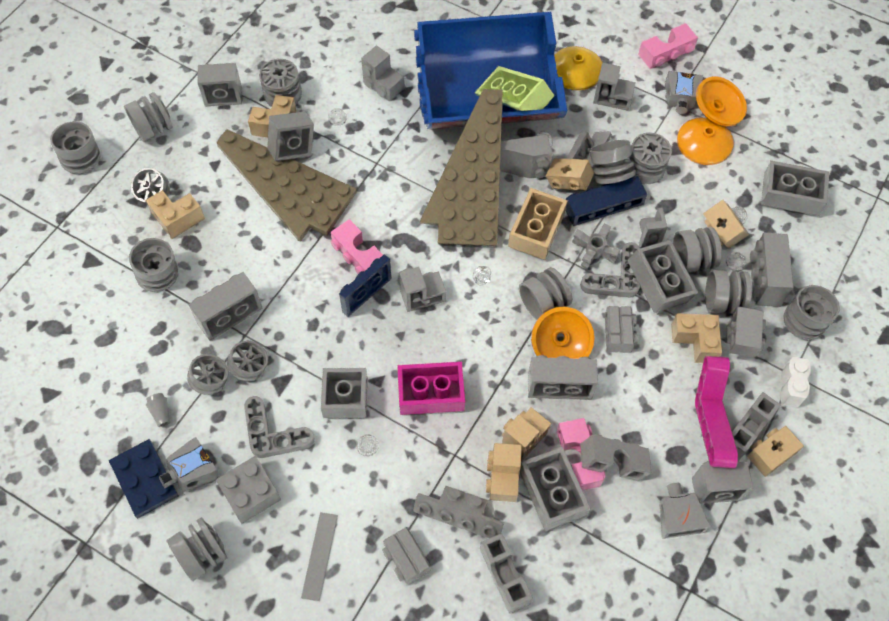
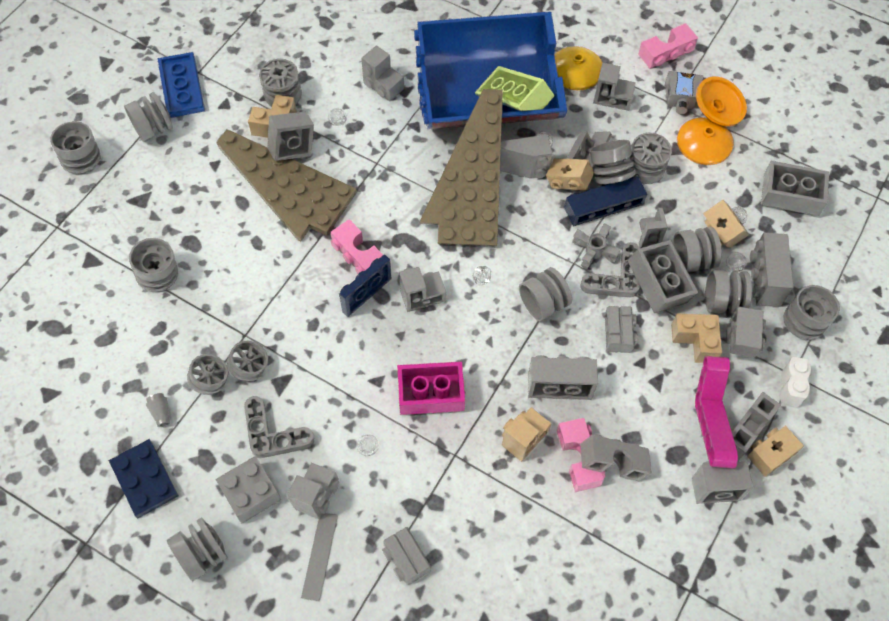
(148, 185): light grey wheel -> none
(175, 216): tan brick -> none
(181, 84): none -> blue tile
(189, 467): torso -> none
(219, 84): light grey brick -> none
(225, 305): light grey brick -> none
(313, 491): none -> light grey brick
(344, 393): light grey brick -> none
(459, 510): light grey bracket -> none
(500, 564): light grey arch -> none
(504, 466): tan brick -> none
(537, 223): tan brick -> none
(554, 489): light grey brick -> none
(575, 327): light orange dish -> none
(681, 513): light grey torso -> none

